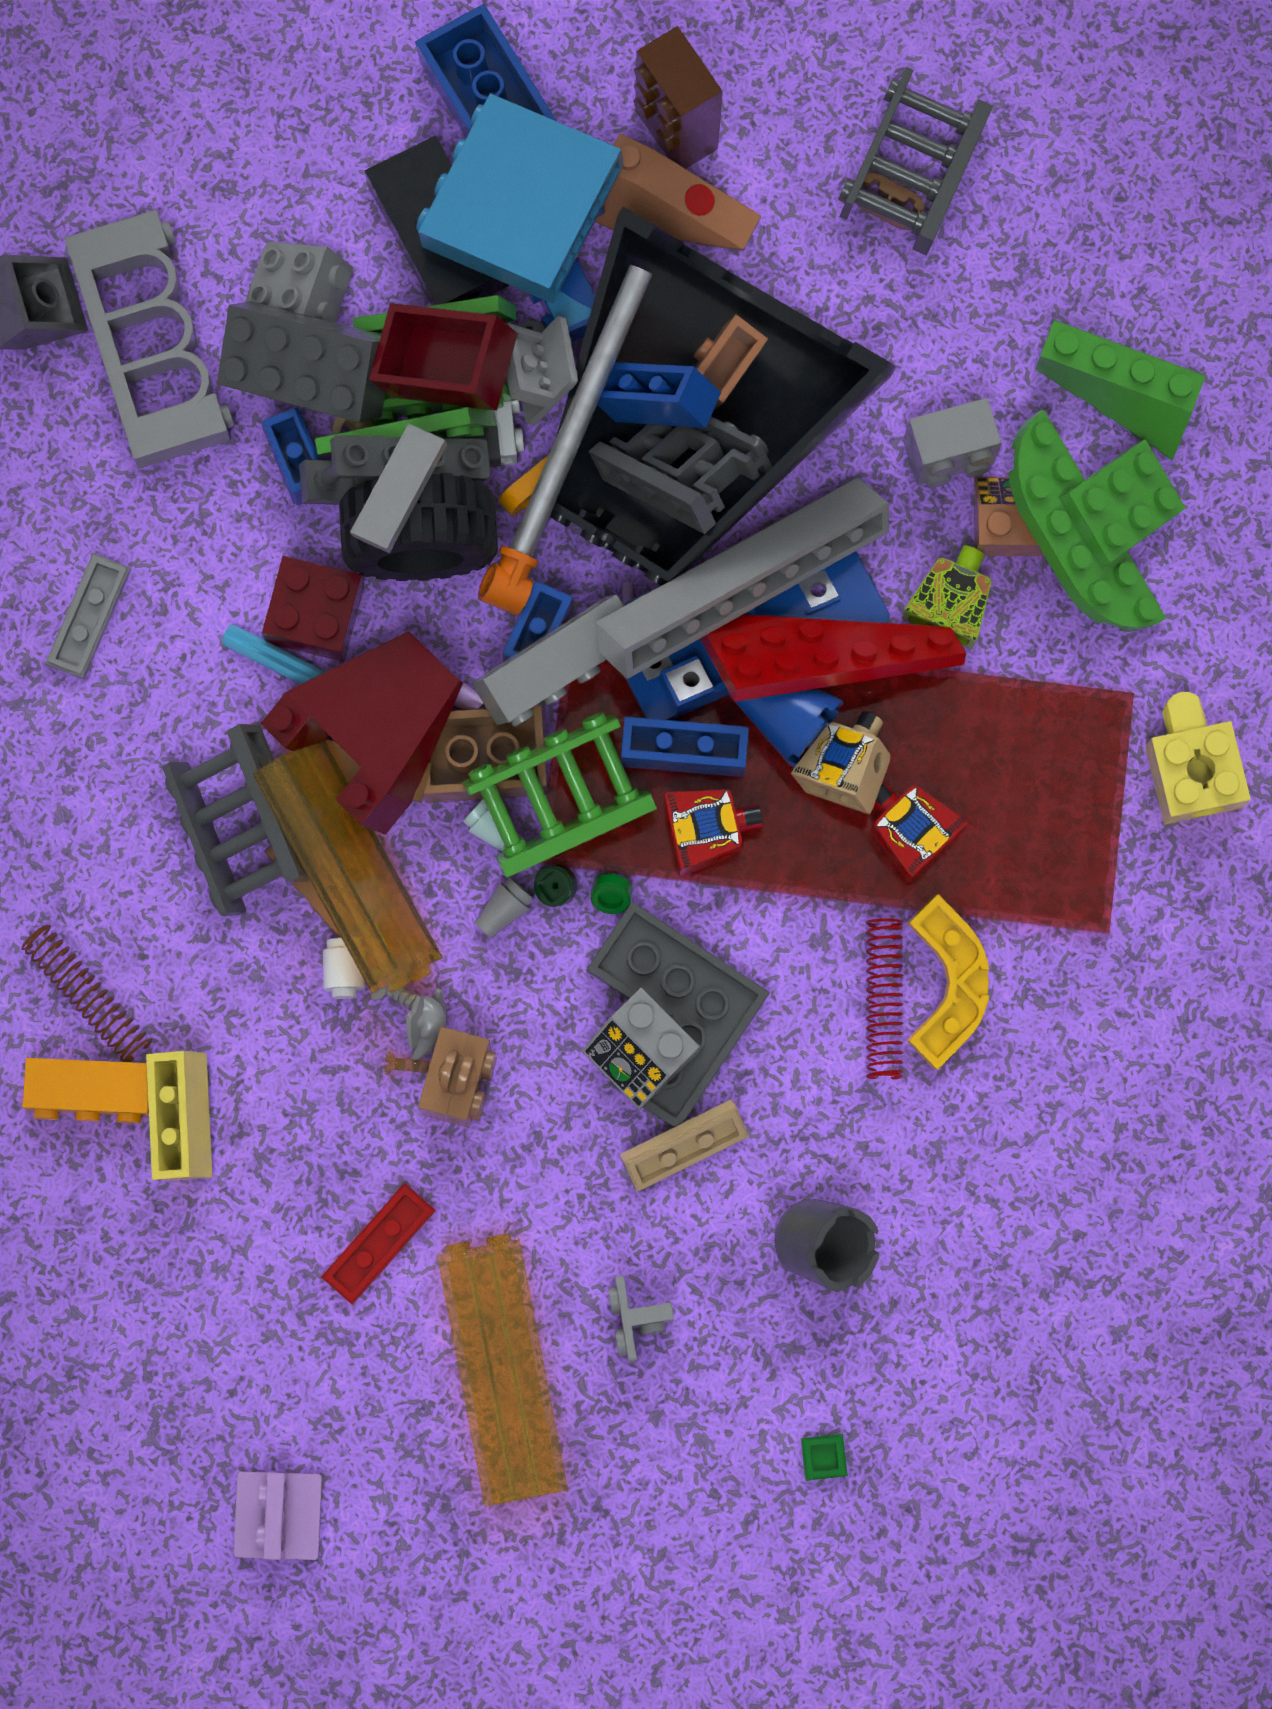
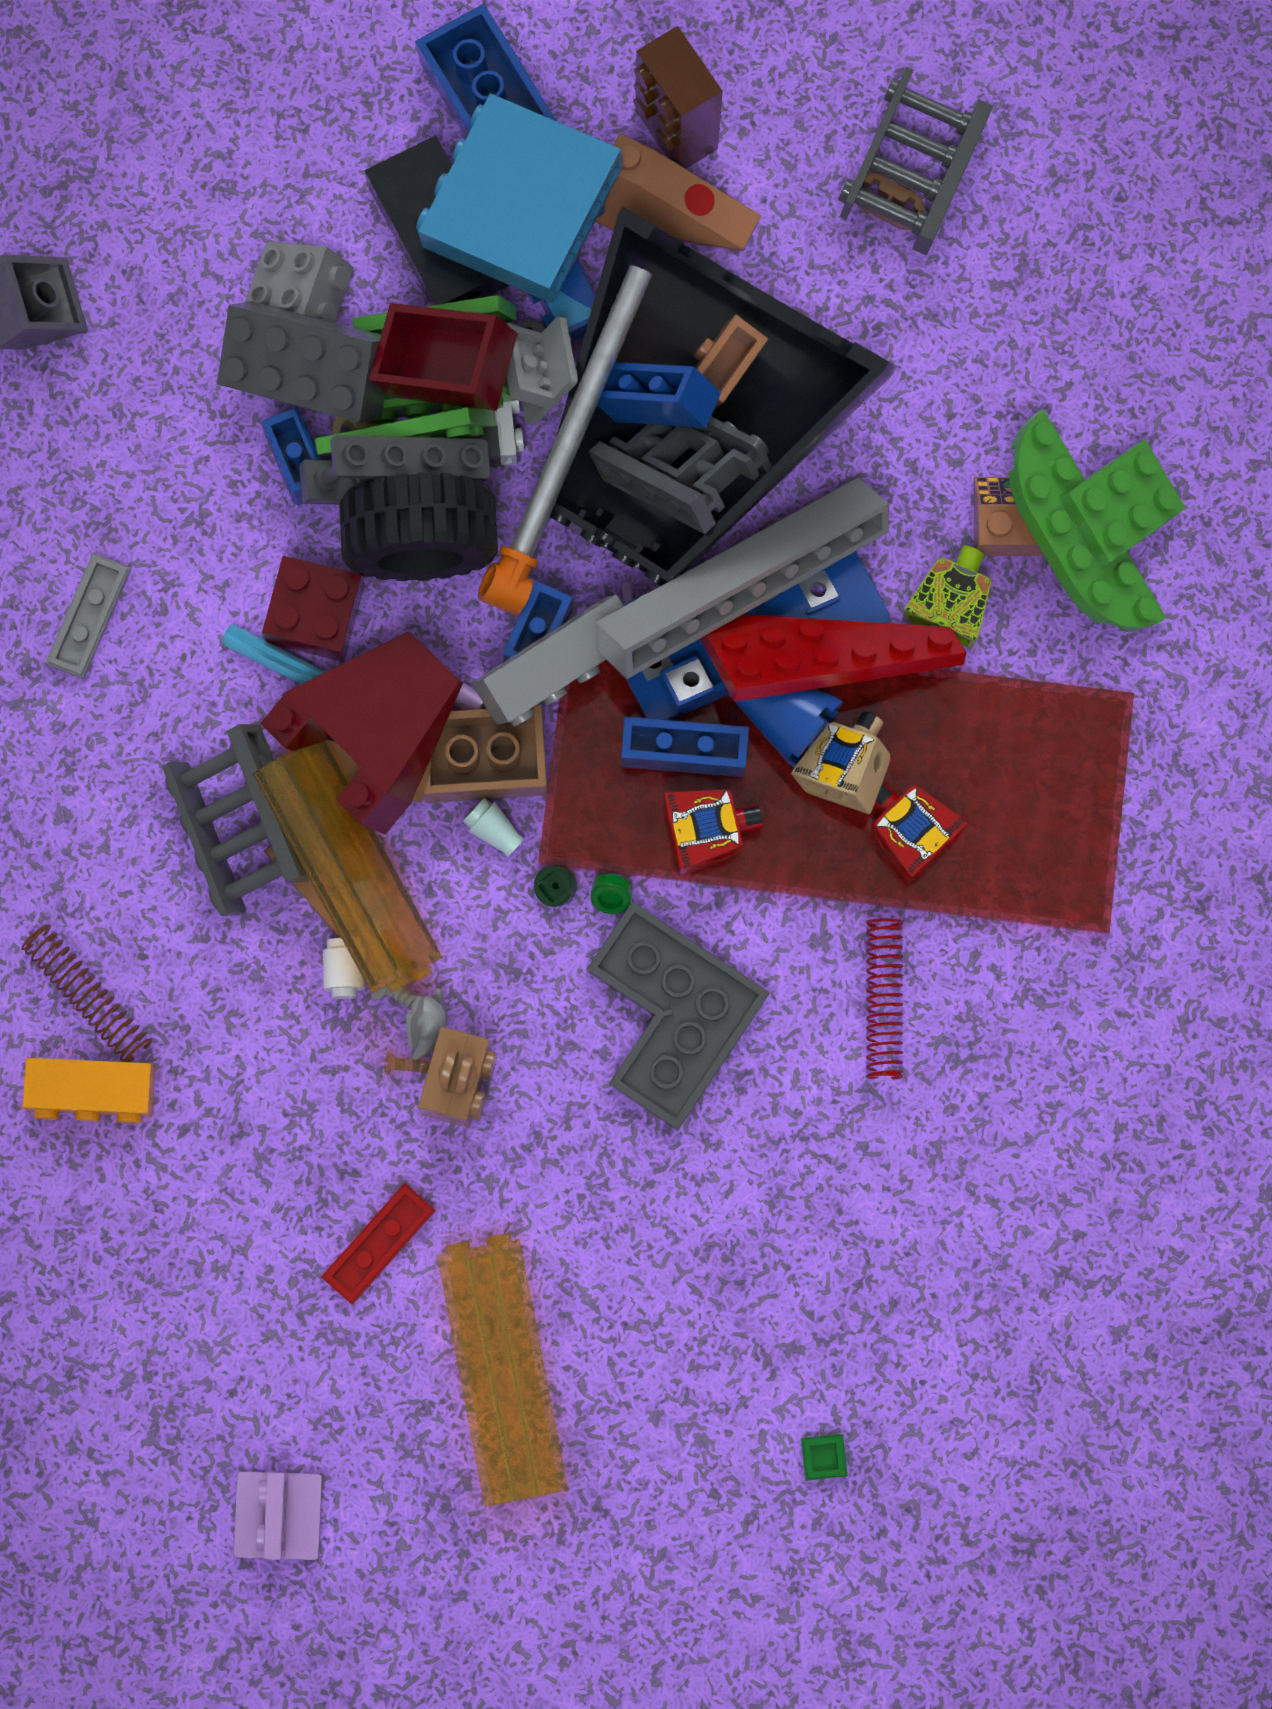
(116, 250): light grey fence -> none
(179, 1115): light yellow brick -> none
(398, 488): light grey tile -> none
(504, 907): light grey cone -> none
(518, 495): light orange beam -> none
(591, 818): bright green fence -> none
(640, 1049): light grey slope -> none
(649, 1319): light grey bracket -> none
(684, 1145): tan tile -> none
(827, 1243): dark grey cylinder -> none
(952, 443): light grey brick -> none
(966, 982): yellow plate -> none
(1123, 384): bright green wedge -> none
(1195, 764): light yellow brick -> none

